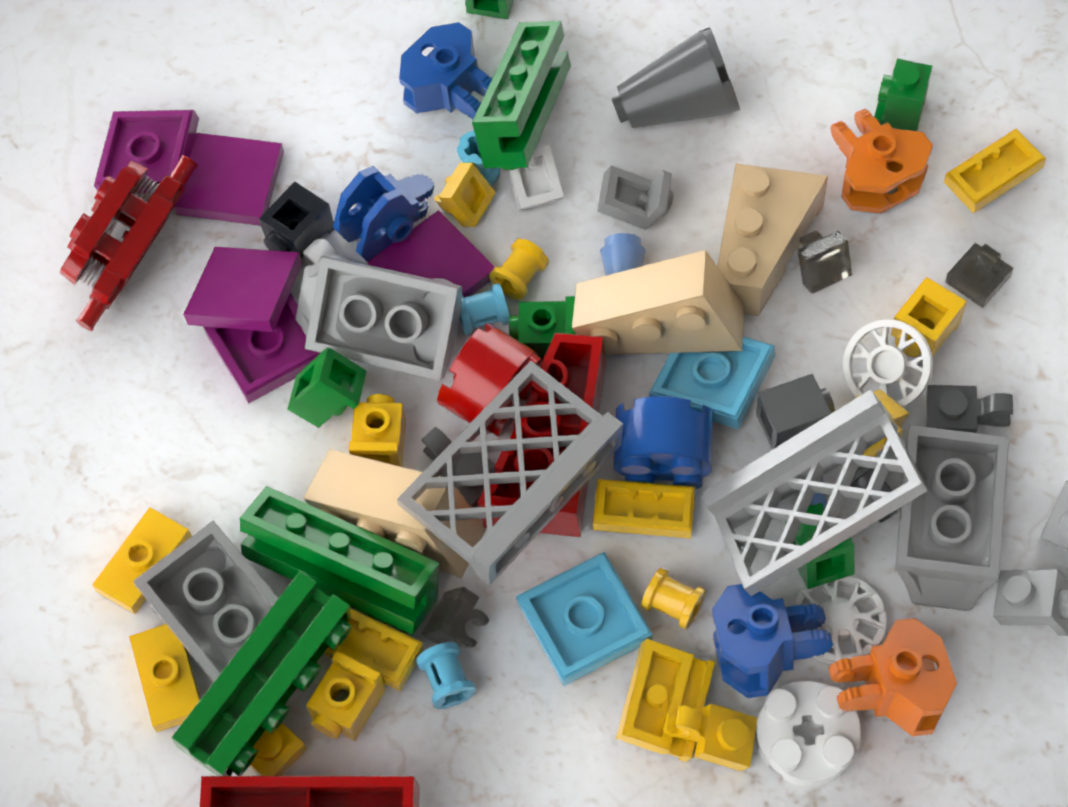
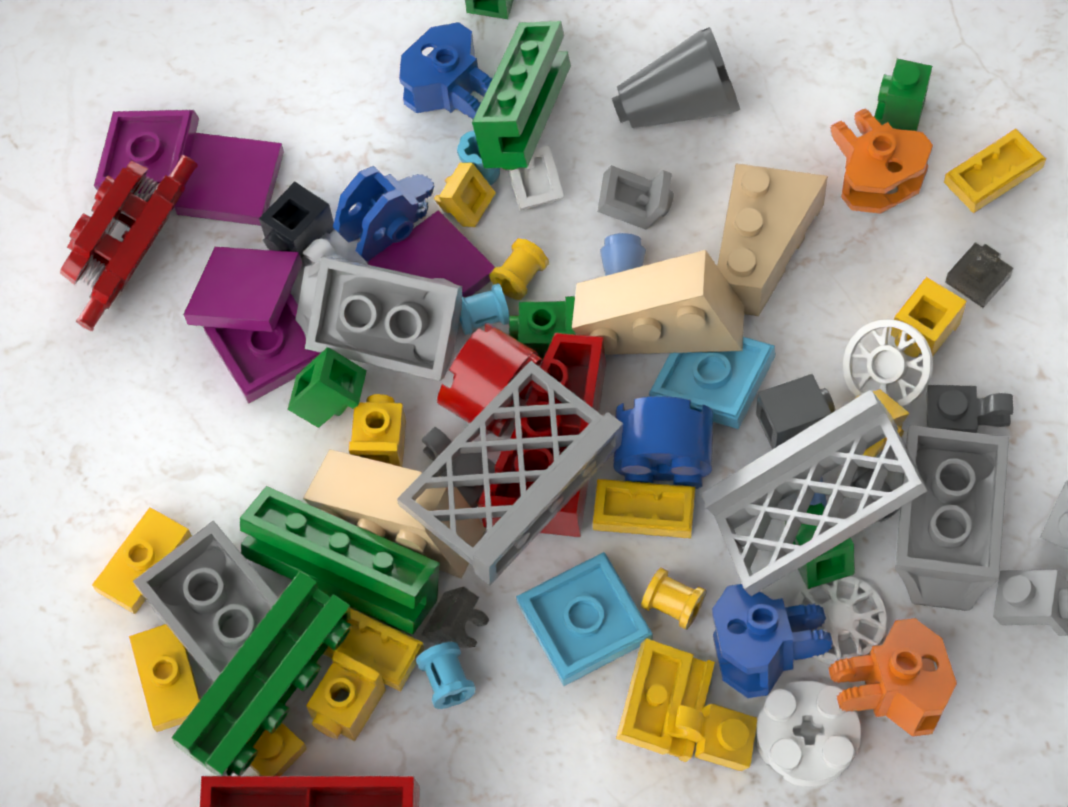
(823, 260): clear smoke tile -> none

